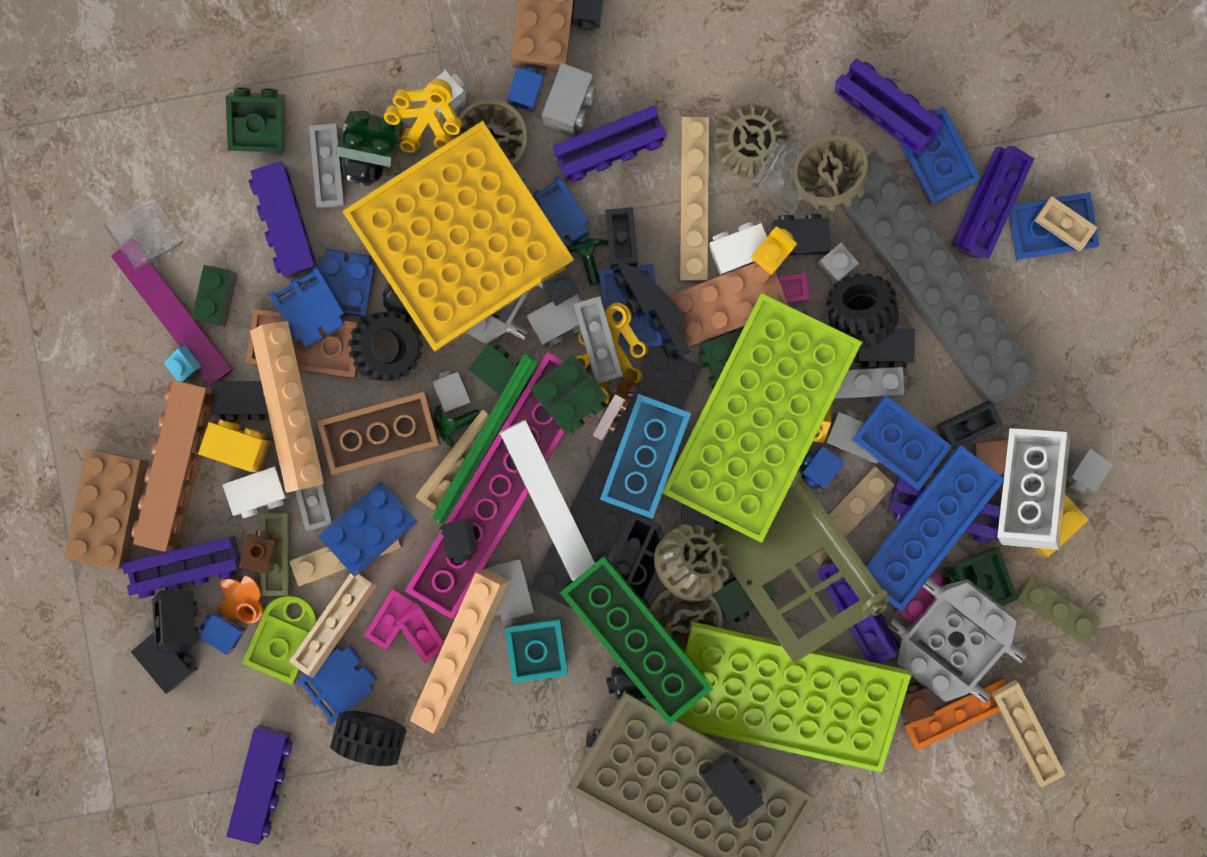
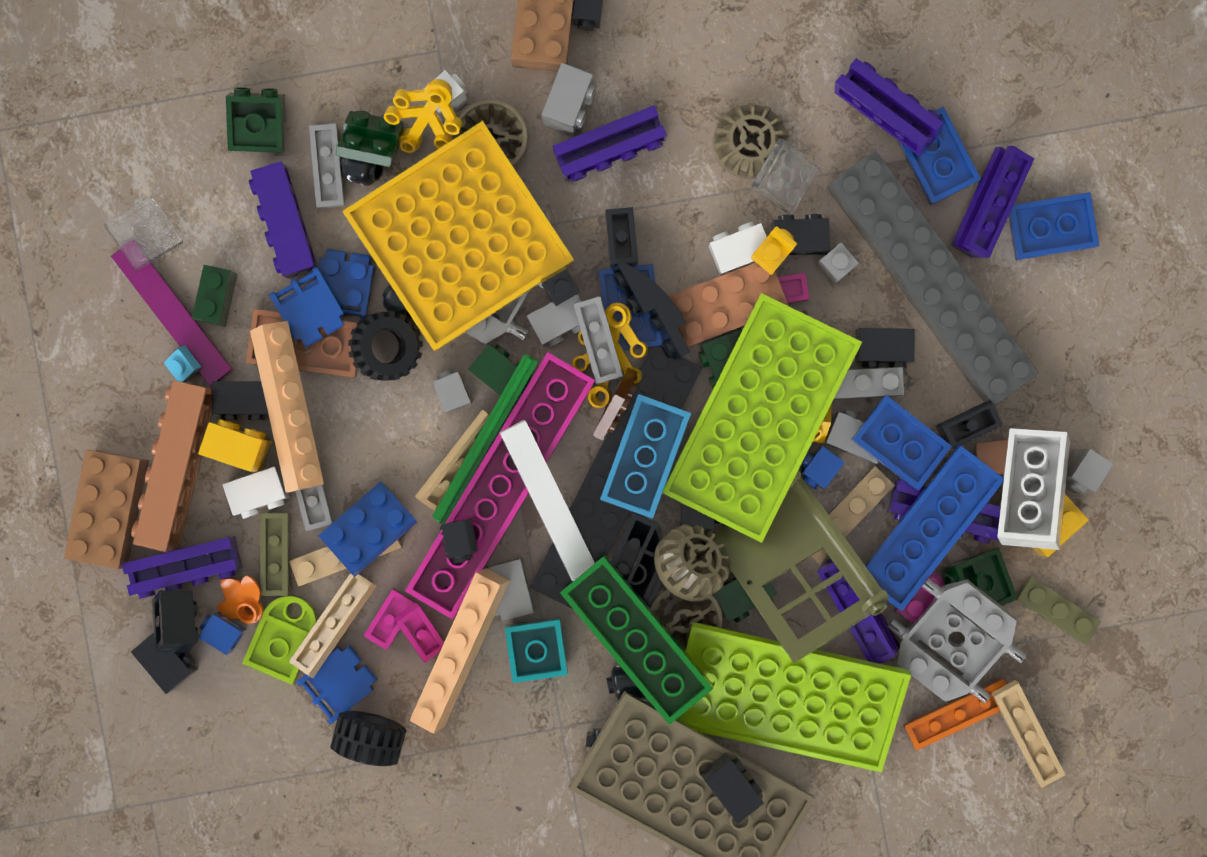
(259, 552): reddish brown brick -> none
(259, 784): dark purple brick -> none
(379, 433): medium nougat brick -> none
(448, 425): dark green plant -> none
(526, 88): blue brick -> none
(562, 212): blue plate -> none
(570, 394): dark green plate -> none
(586, 250): dark green plant -> none
(694, 199): tan plate -> none
(820, 159): dark tan gear -> none
(860, 294): black tyre -> none
(916, 704): reddish brown brick -> none
(1065, 223): tan plate -> none

